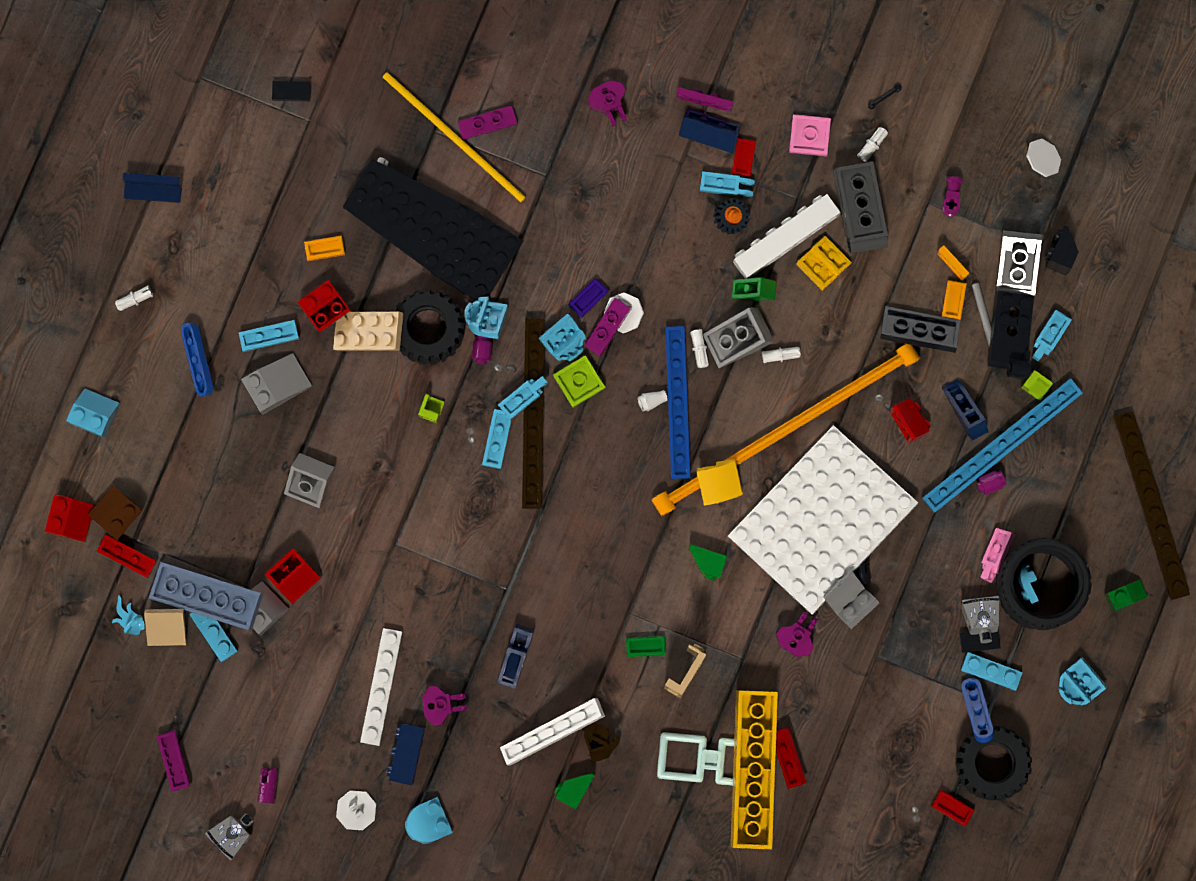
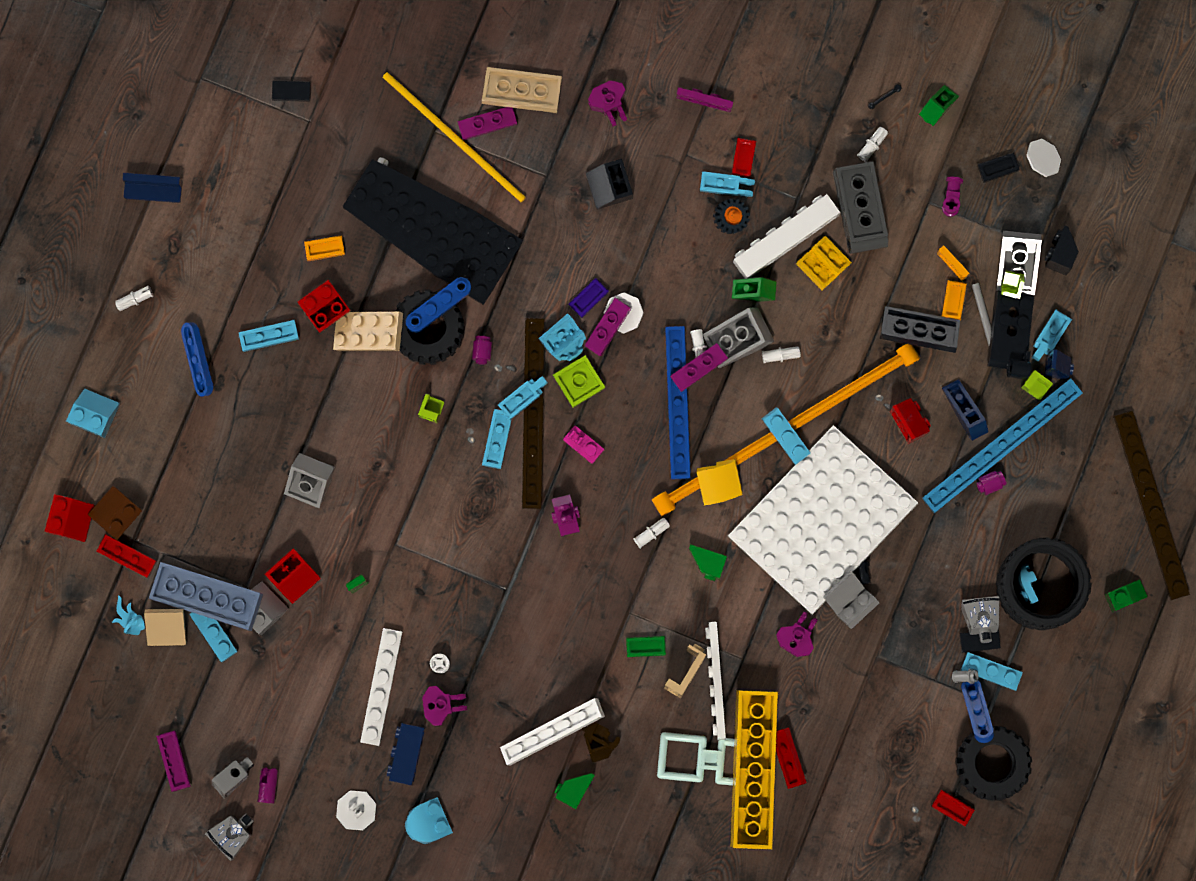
(225, 783): none -> light grey torso
(276, 383): light grey slope -> none
(356, 584): none -> green tile
(437, 665): none -> white wheel
(438, 304): none -> blue plate
(485, 317): medium azure slope -> none
(515, 656): dark blue slope -> none
(521, 90): none -> tan plate
(565, 515): none -> magenta hinge
(583, 444): none -> dark pink plate
(609, 184): none -> black slope
(648, 401): white cone -> none
(651, 532): none -> white axle
(699, 367): none -> magenta plate
(710, 130): dark blue panel -> none
(715, 689): none -> white plate
(786, 435): none -> medium azure plate
(810, 135): bright pink tile -> none
(938, 105): none -> green slope
(965, 676): none -> light grey pin
(996, 553): bright pink hinge -> none
(998, 167): none -> black tile
(1012, 284): none -> panel
(1058, 365): none -> dark blue slope
(1080, 683): medium azure slope -> none

